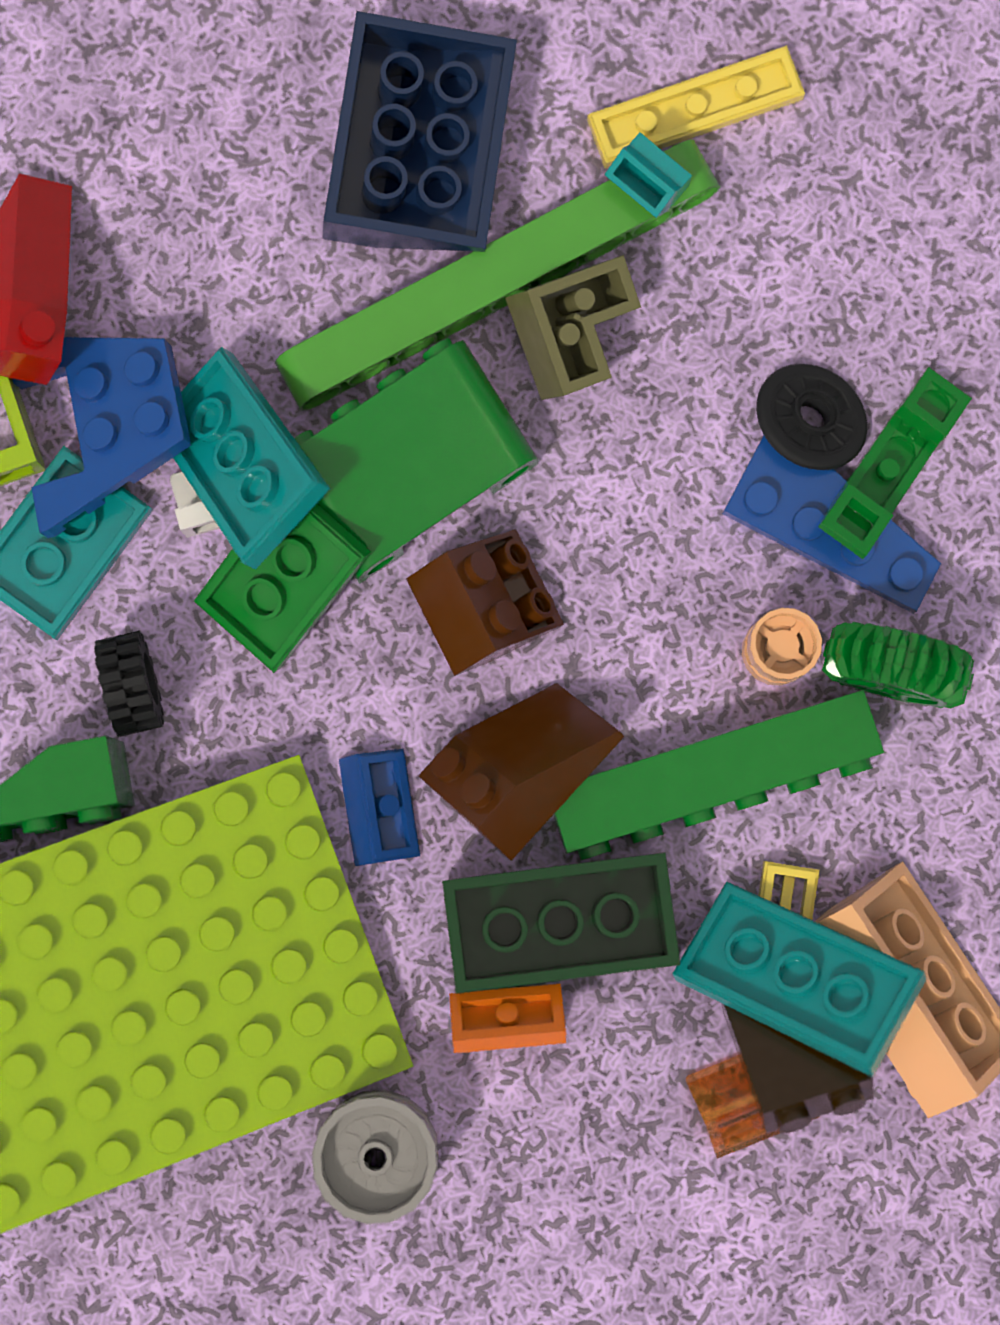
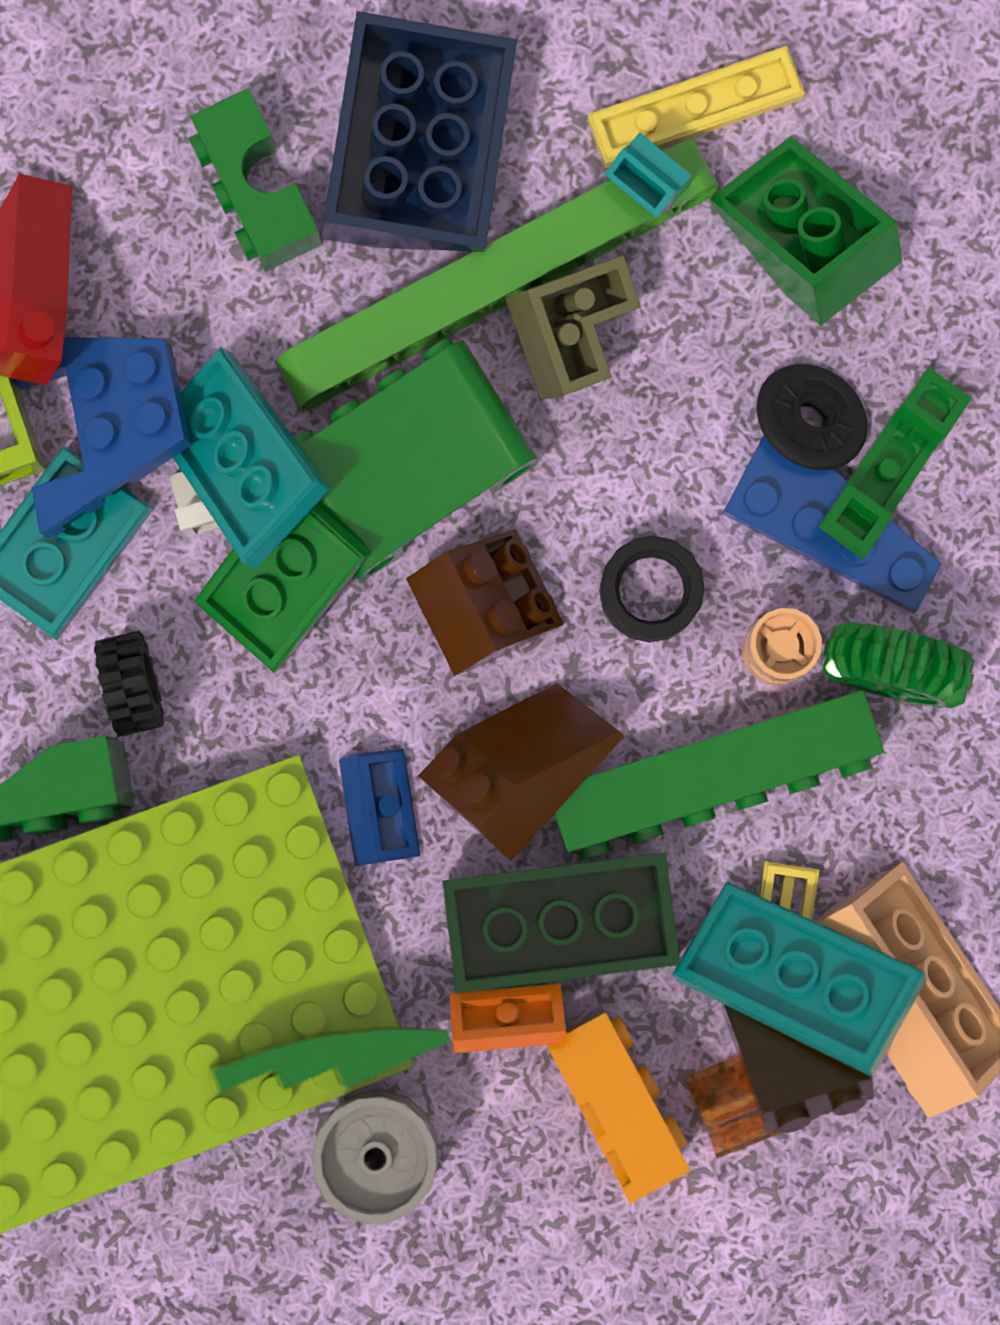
(232, 140): none -> green arch
(350, 1054): none -> green slope
(620, 1105): none -> light orange wedge
(657, 548): none -> black tyre
(809, 229): none -> green slope

